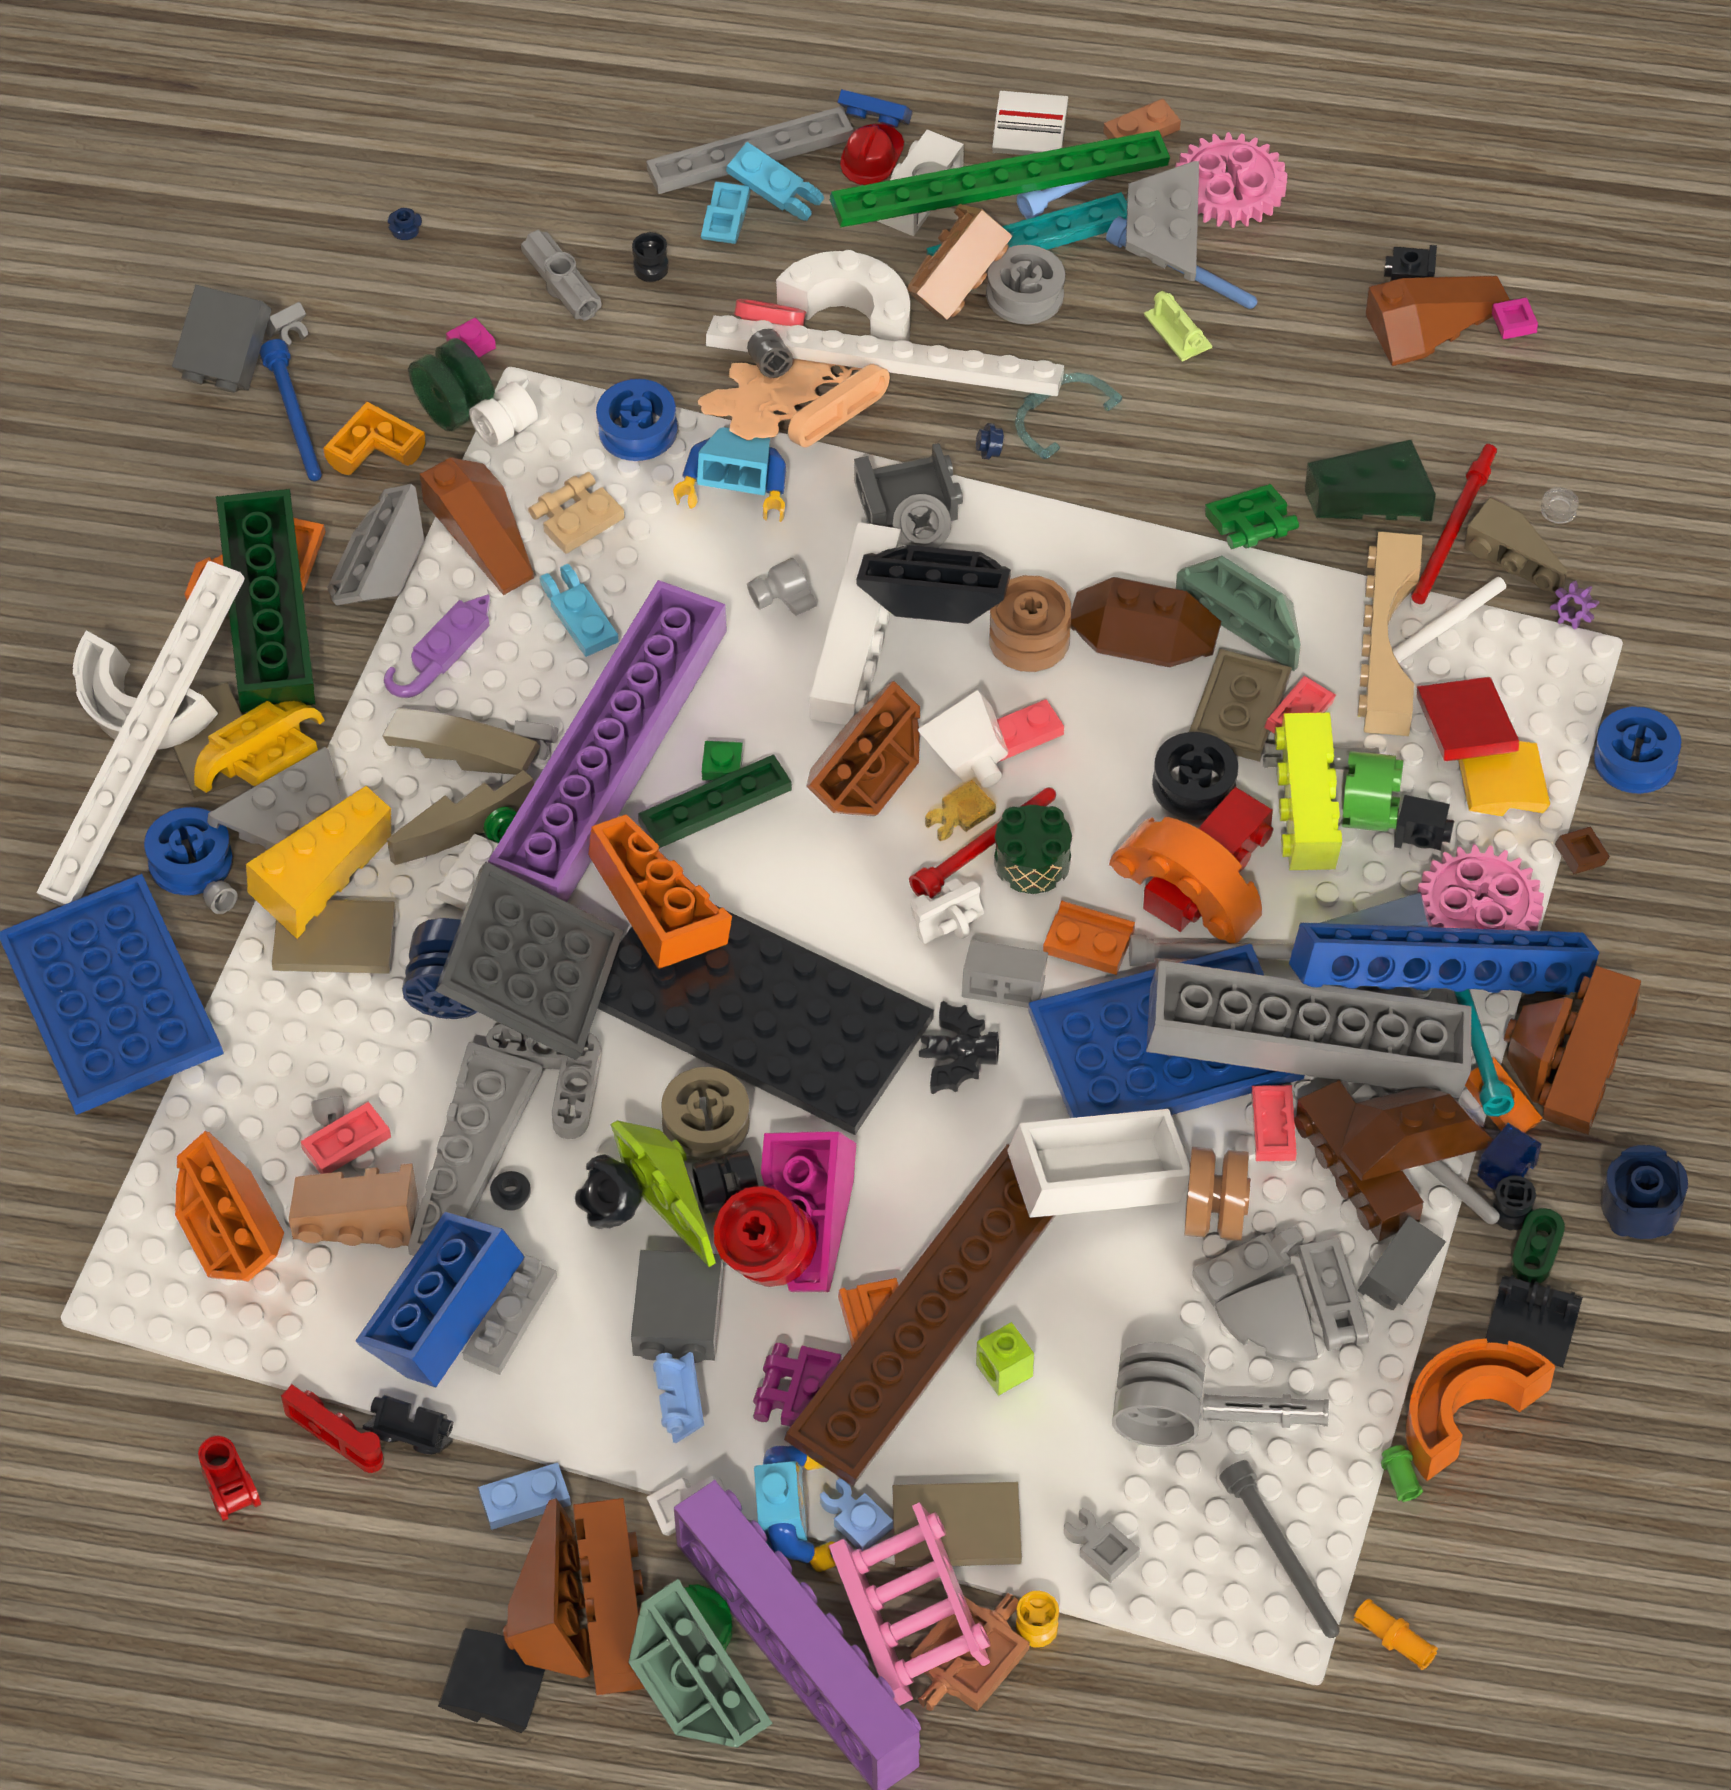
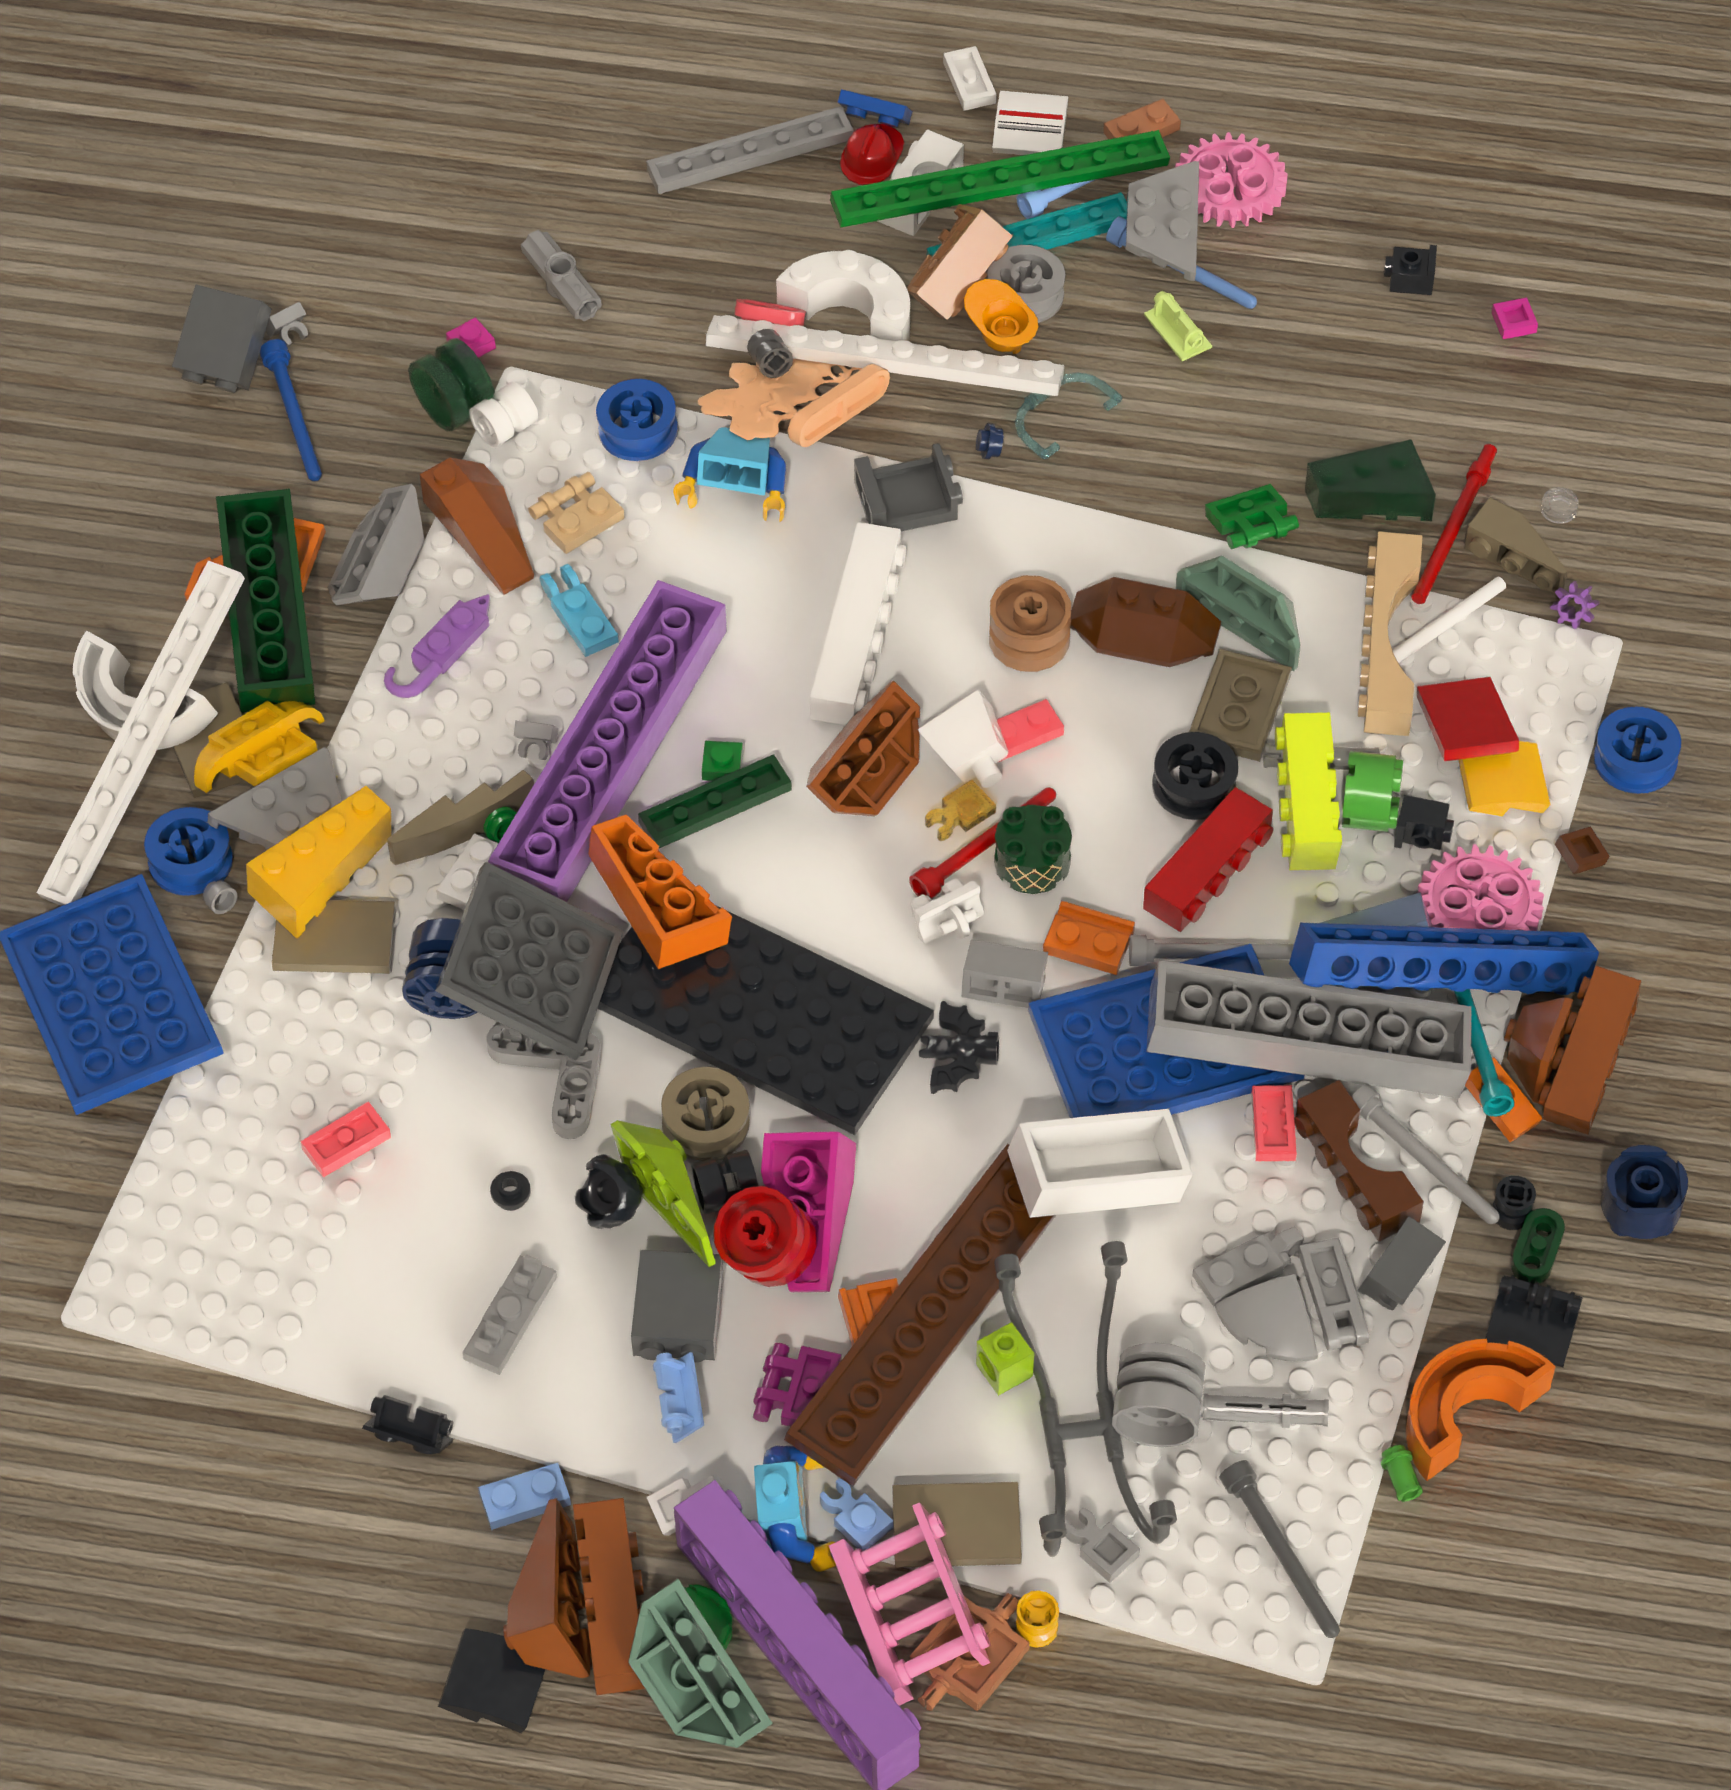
(224, 1212): orange wedge -> none
(229, 1483): red piece -> none
(328, 1106): light grey hinge -> none
(332, 1429): red plate -> none
(355, 1209): medium nougat wedge -> none
(371, 430): light orange brick -> none
(404, 223): dark blue plate -> none
(441, 1298): blue slope -> none
(468, 742): dark tan slope -> none
(478, 1126): light grey wing -> none
(650, 257): black wheel -> none
(725, 213): medium azure slope -> none
(773, 181): medium azure hinge -> none
(786, 583): light grey piece -> none
(934, 582): black wedge -> none
(938, 521): light grey gear -> none
(969, 78): none -> white plate
(1000, 315): none -> light orange piece
(1053, 1525): none -> dark grey bar
(1198, 868): orange brick -> none
(1218, 1194): medium nougat wheel -> none
(1304, 698): coral plate -> none
(1395, 1634): light orange pin -> none
(1409, 1132): reddish brown wedge -> none
(1422, 313): dark orange wedge -> none
(1508, 1155): clear blue brick -> none

